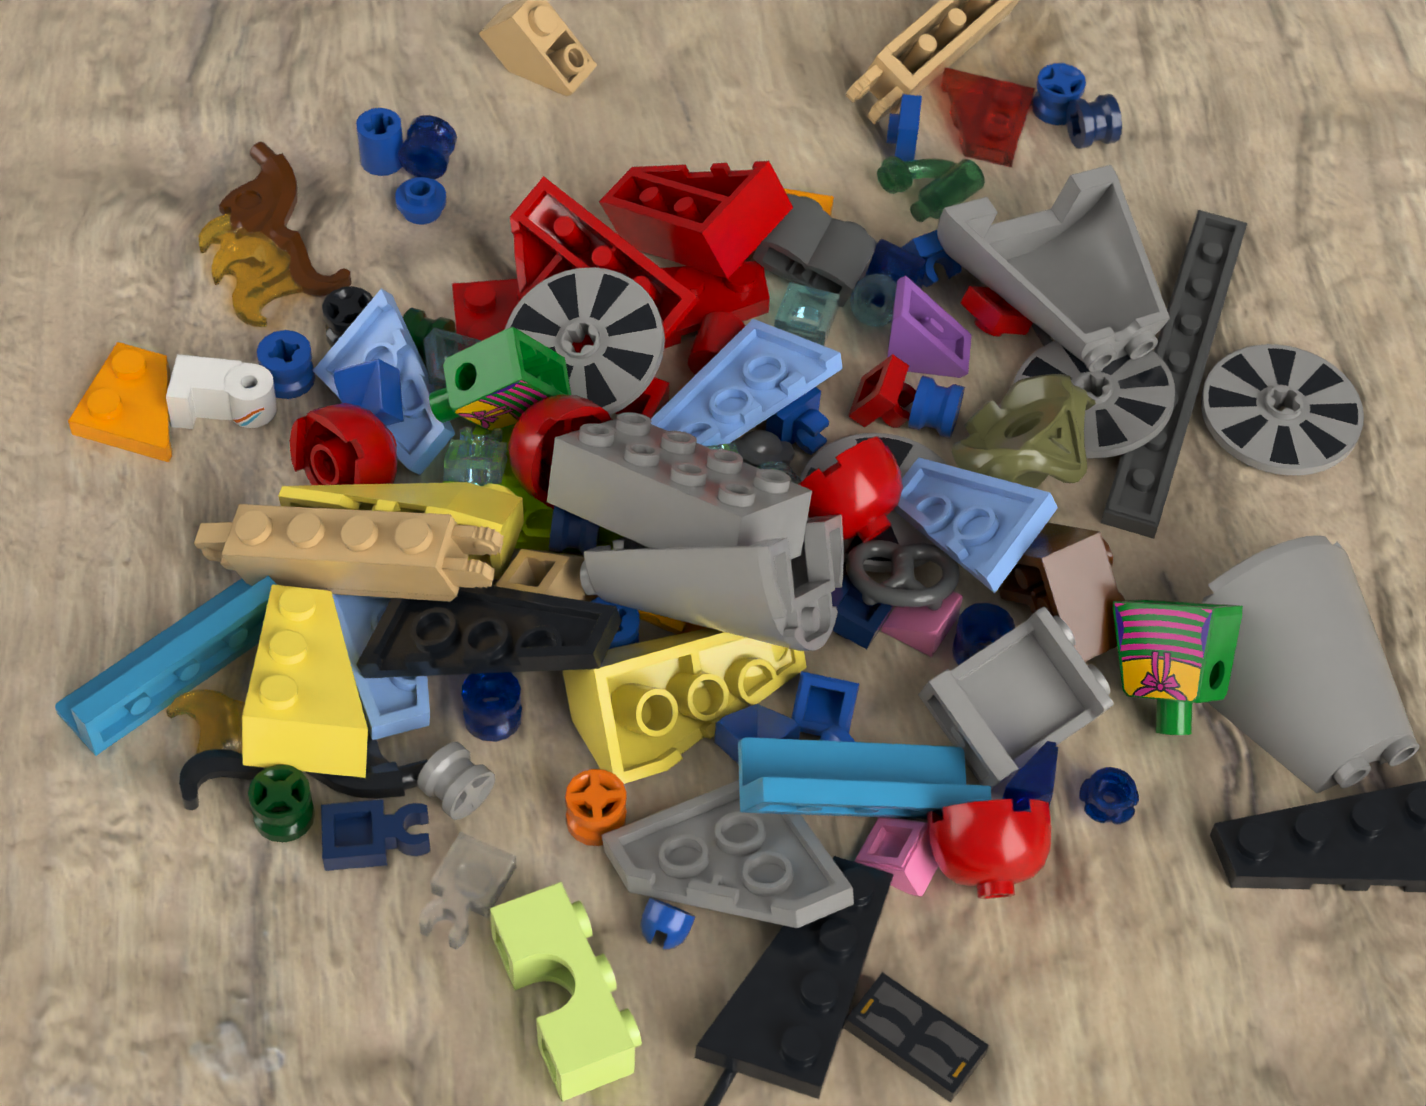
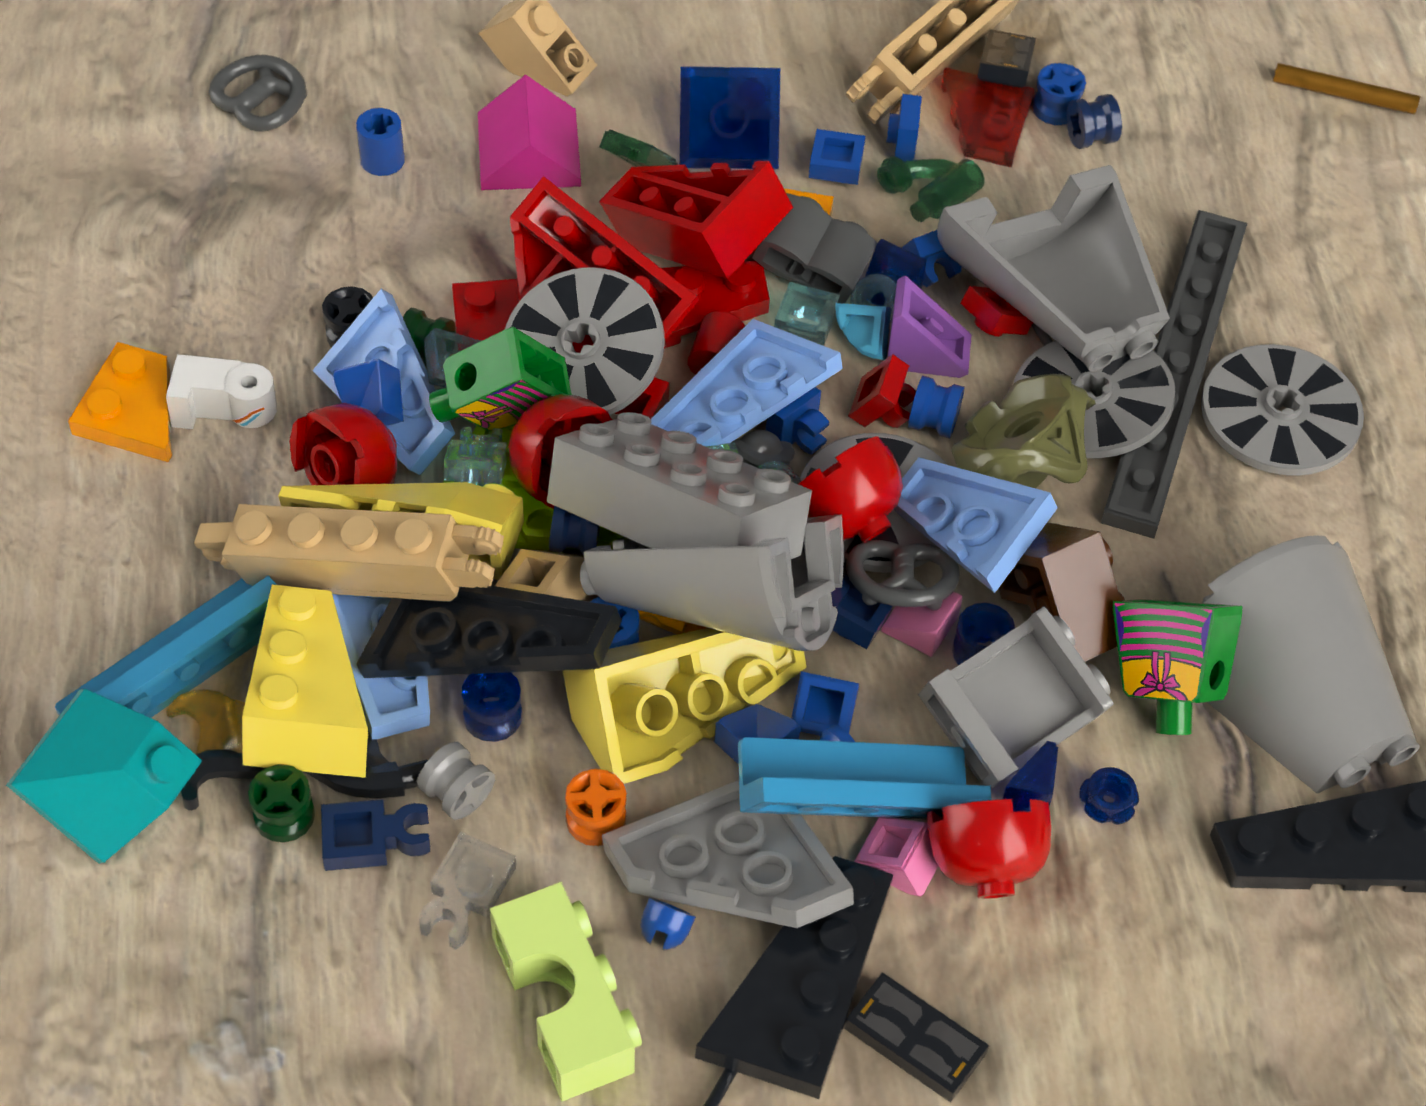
(103, 773): none -> teal slope
(259, 91): none -> dark grey piece
(259, 246): piece -> none
(293, 377): blue wheel -> none
(421, 200): blue plate -> none
(428, 147): clear blue wheel -> none
(527, 137): none -> dark pink slope
(634, 151): none -> clear green tile
(729, 116): none -> clear blue slope
(836, 156): none -> blue plate
(865, 328): none -> medium azure tile
(1006, 58): none -> tile
(1346, 88): none -> pearl gold bar

